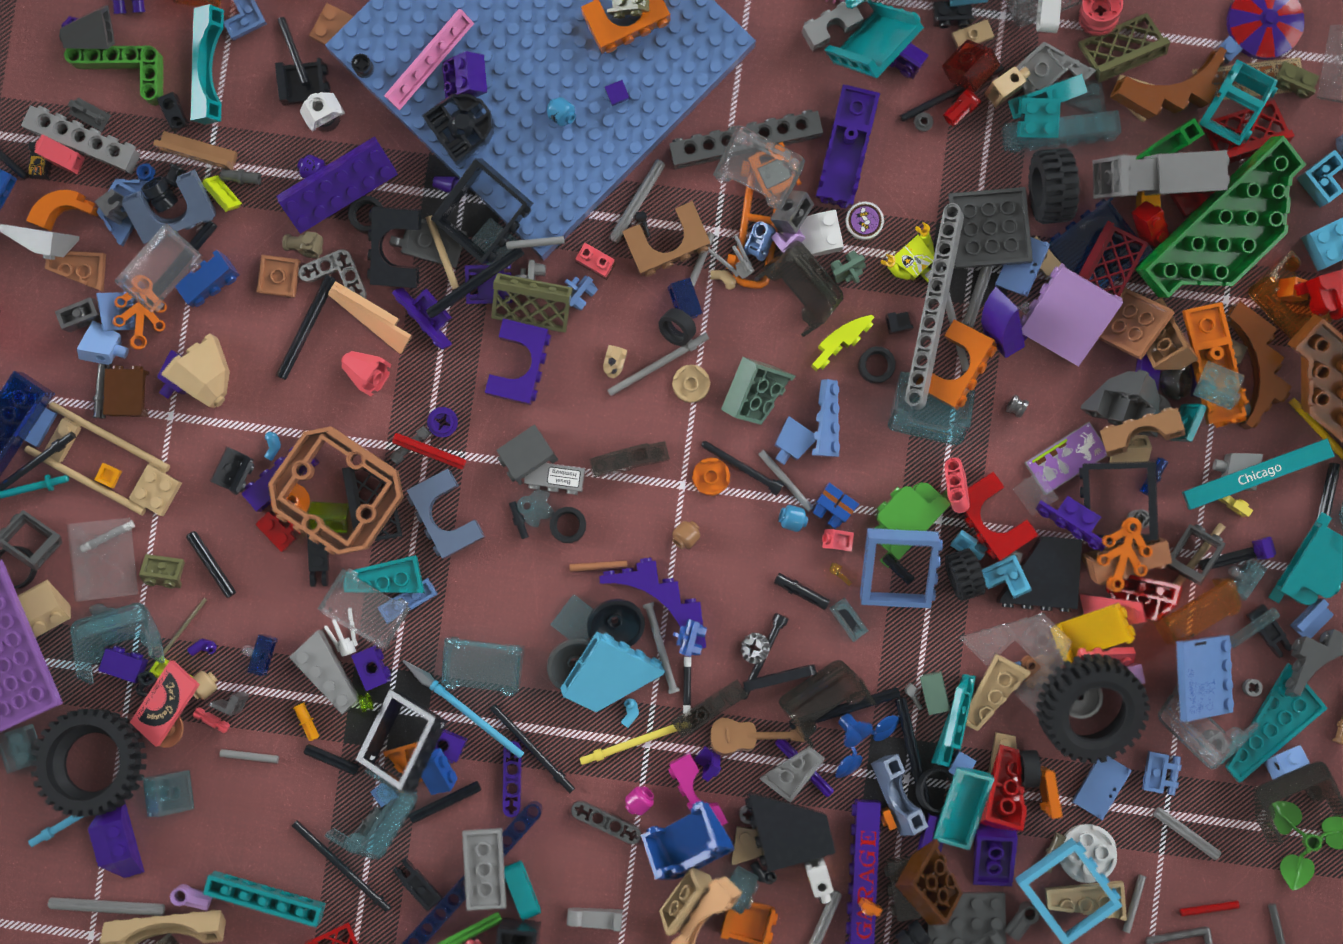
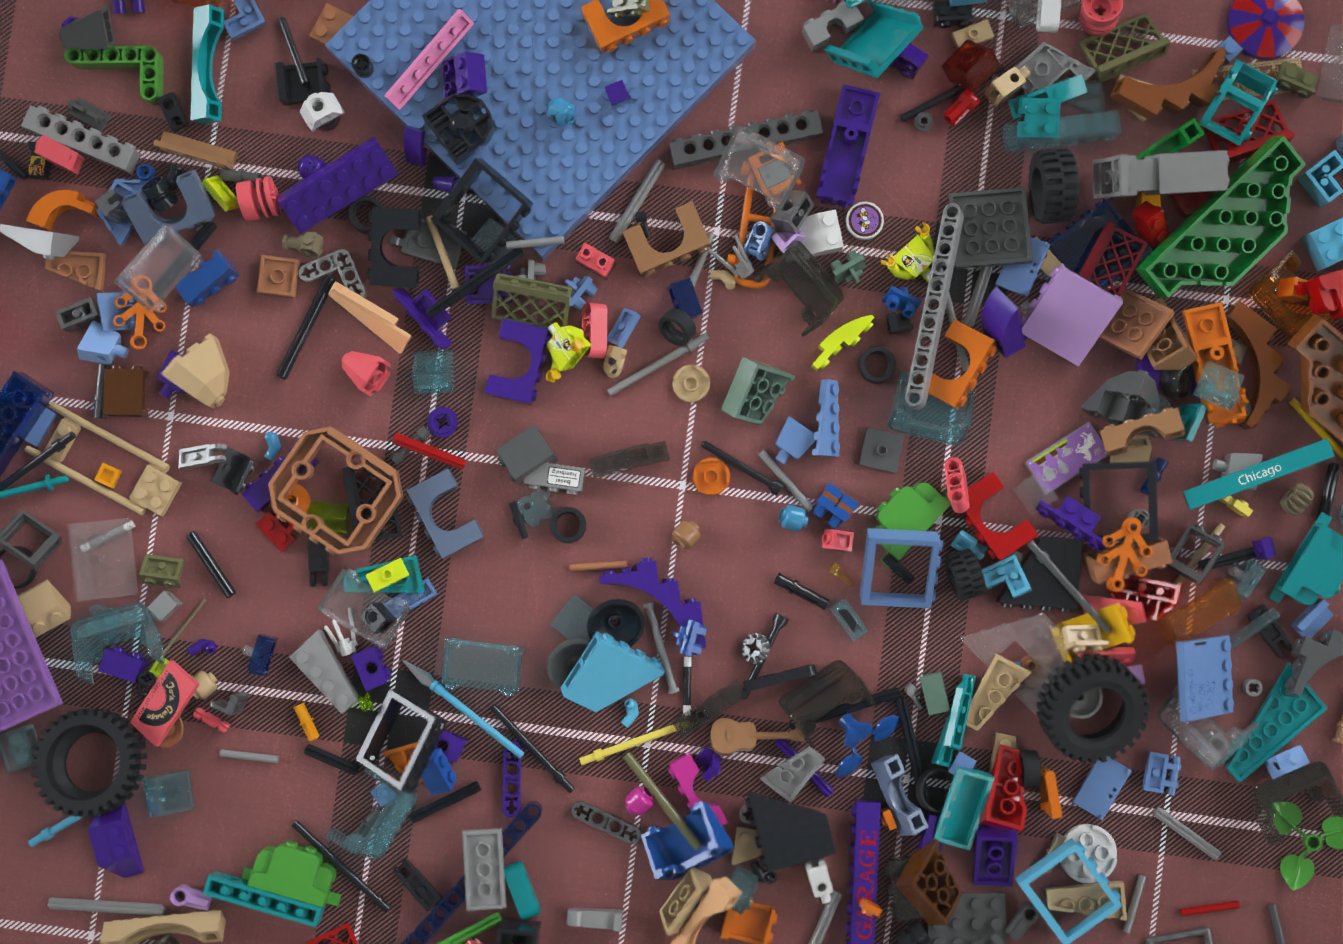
(164, 606): none -> light grey brick
(200, 456): none -> light grey hinge
(253, 200): none -> coral wheel
(294, 874): none -> bright green brick
(384, 620): none -> black brick
(387, 575): none -> neon yellow plate
(413, 146): none -> dark purple slope
(433, 372): none -> clear light blue slope
(565, 348): none -> neon yellow torso
(595, 329): none -> coral beam
(623, 327): none -> medium blue plate
(662, 801): none -> olive piece
(881, 450): none -> dark grey plate
(901, 300): none -> blue hips
(1017, 406): flat silver wheel -> none
(1043, 557): none -> dark grey bar
(1083, 638): none -> tan bracket
(1297, 499): none -> dark tan gear

